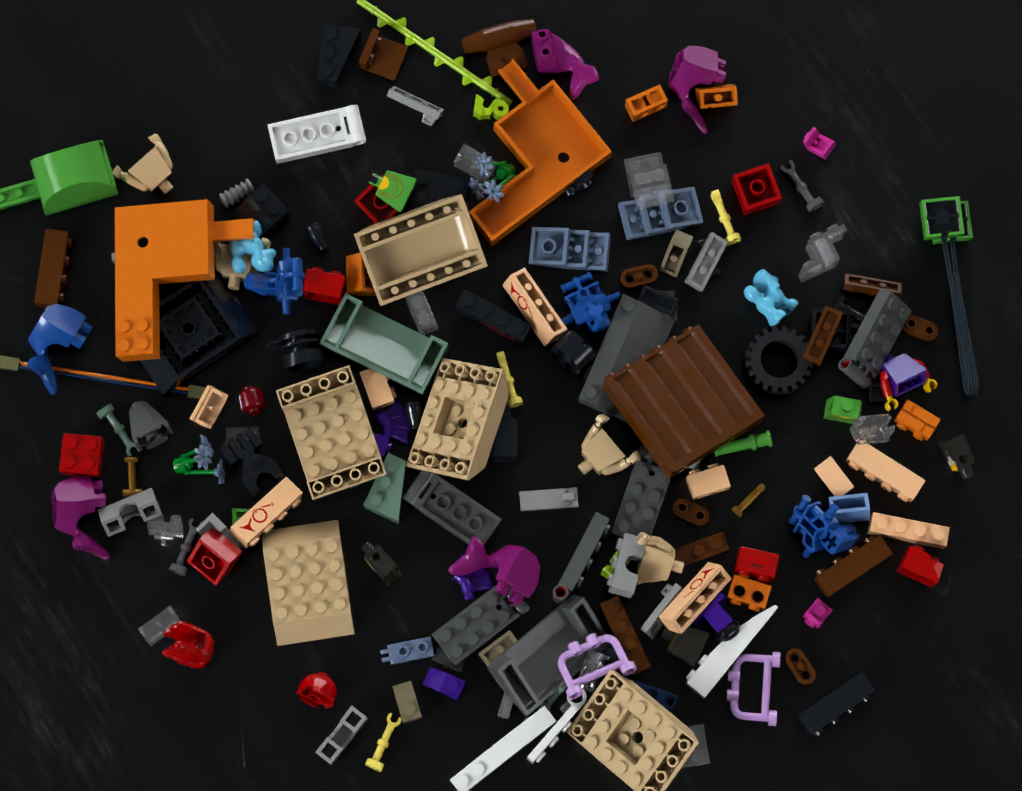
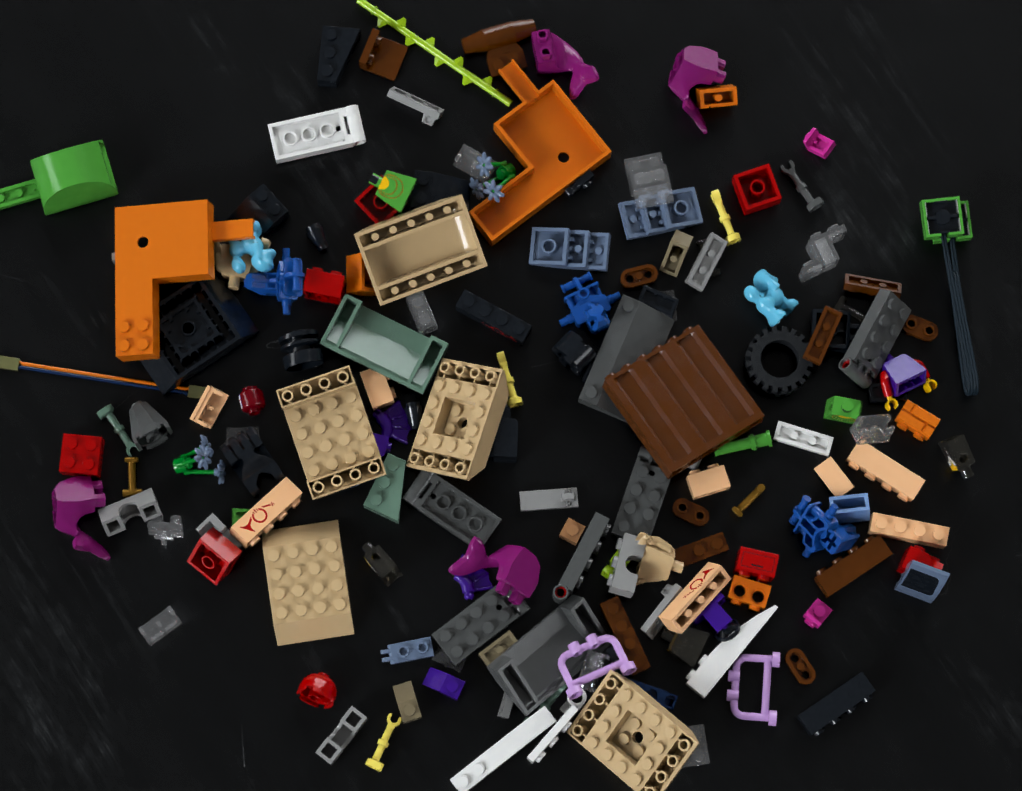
(53, 268): reddish brown brick -> none
(56, 326): blue hips -> none
(150, 170): tan torso -> none
(186, 548): dark grey piece -> none
(198, 648): red piece -> none
(237, 193): light grey piece -> none
(497, 109): lime leg -> none
(534, 307): light nougat brick -> none
(572, 531): none -> medium nougat brick
(602, 452): tan torso -> none
(646, 103): orange brick -> none
(803, 438): none -> white plate
(922, 581): none -> slope

